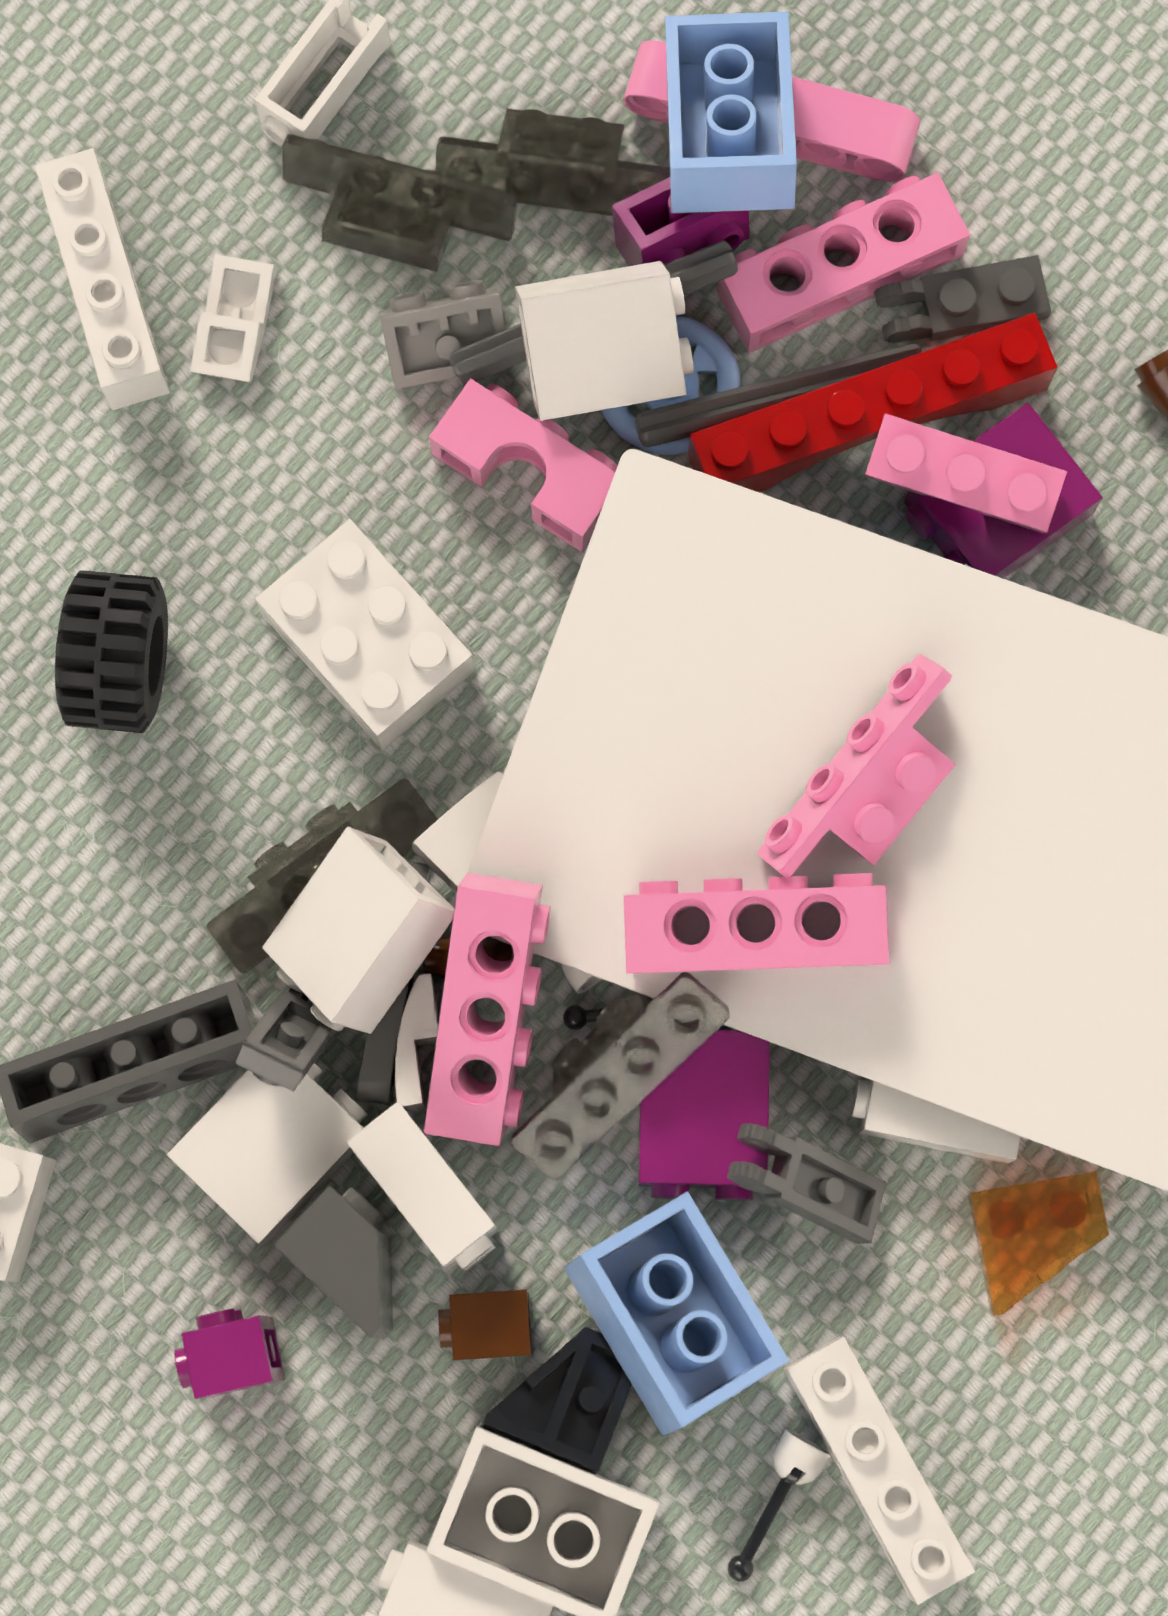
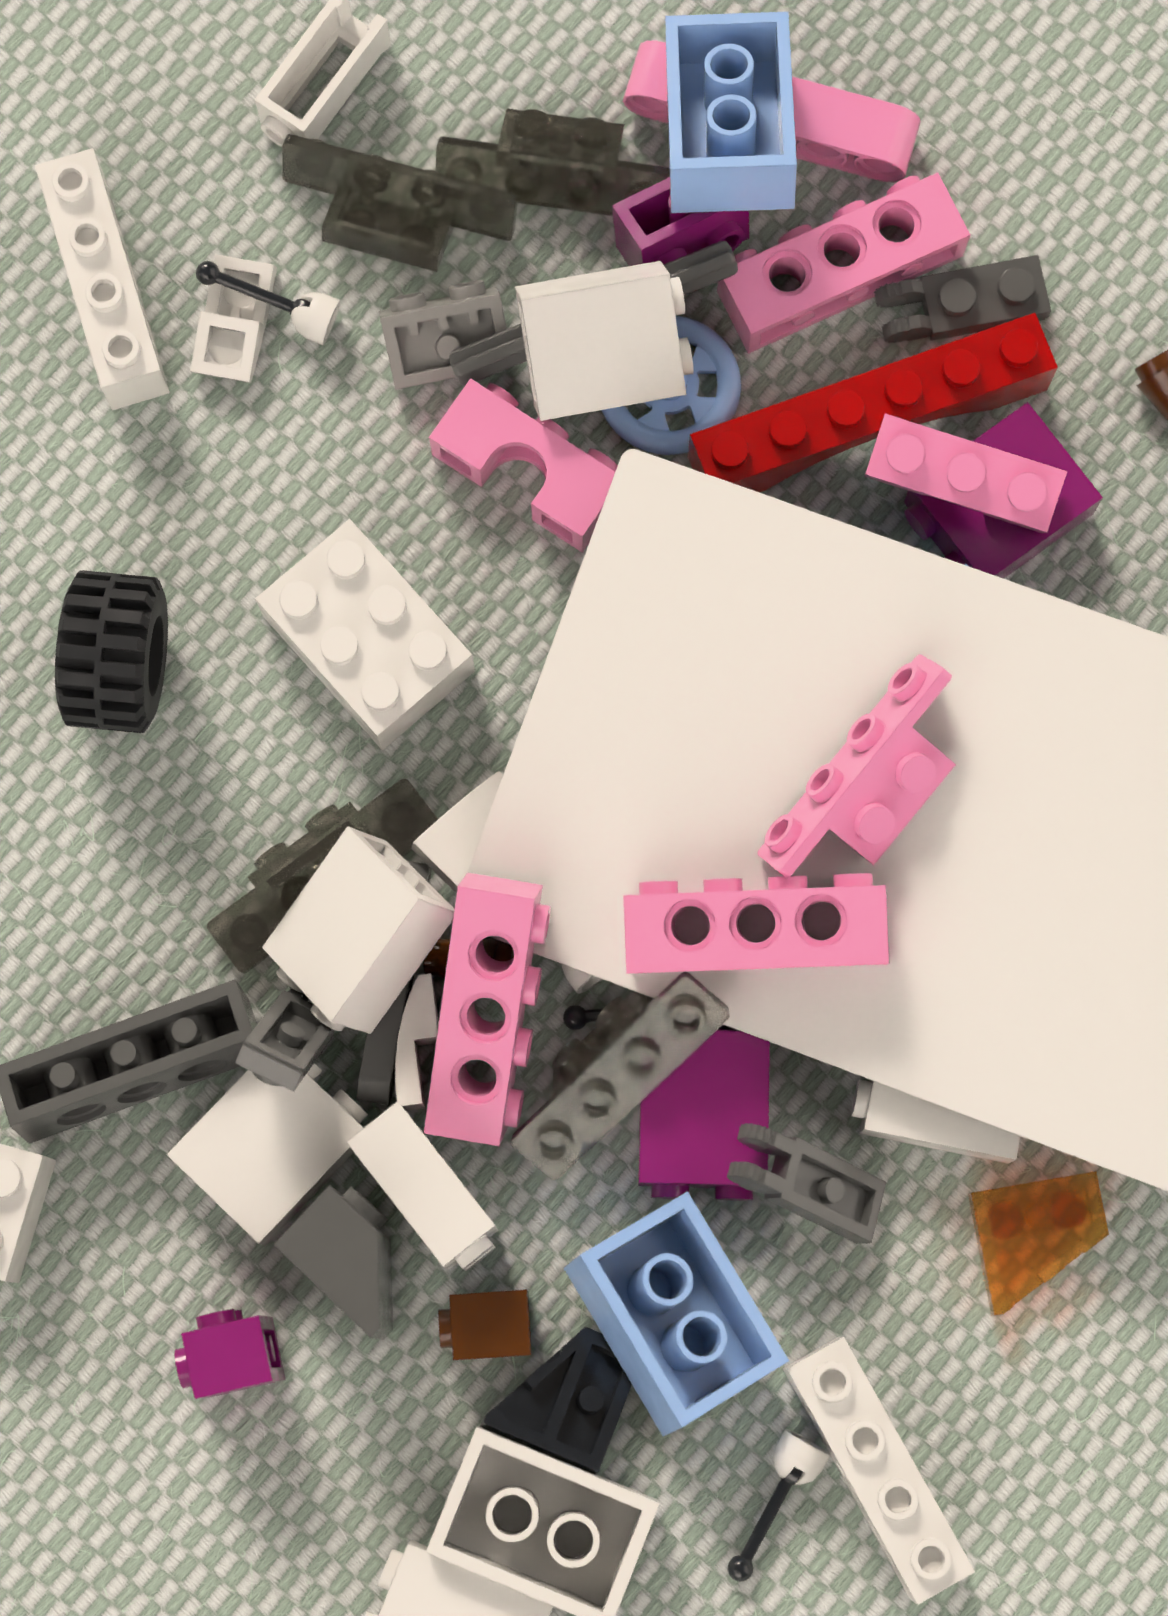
(310, 314): none -> hinge
(689, 416): dark grey axle -> none

